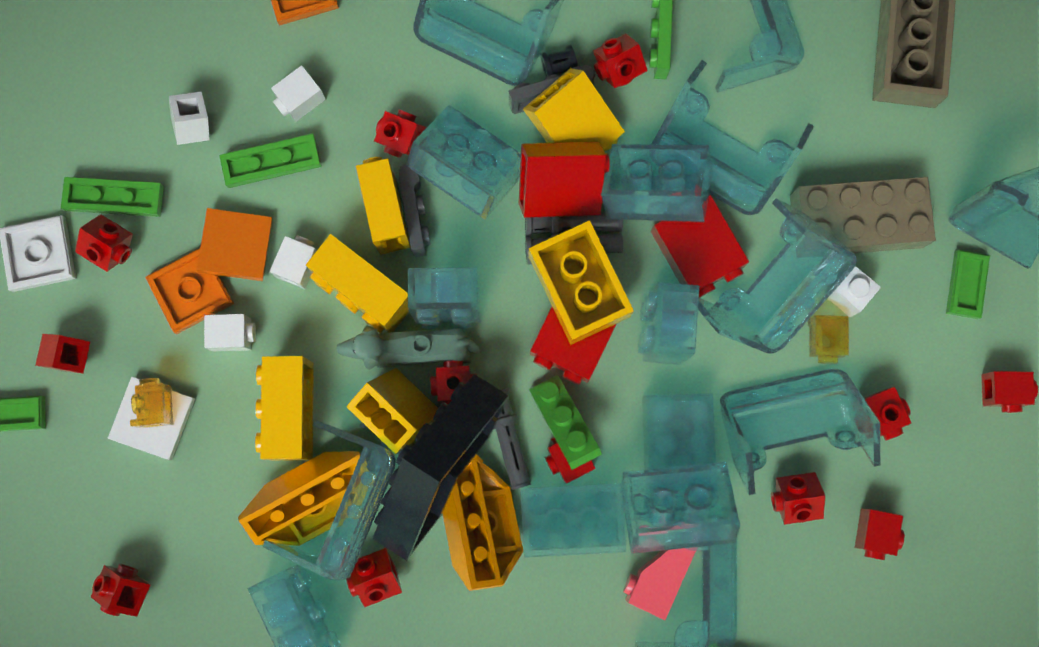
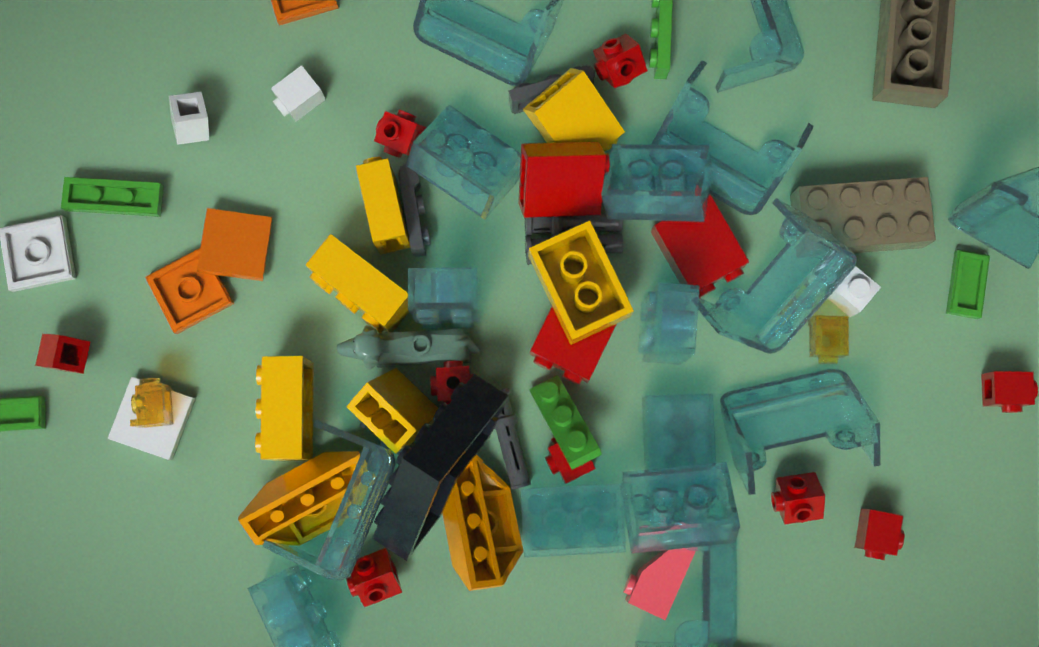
(104, 243): red brick -> none
(120, 590): red brick -> none
(228, 332): white brick -> none
(270, 160): bright green plate -> none
(292, 260): white brick -> none
(548, 61): black bush -> none
(890, 411): red brick -> none

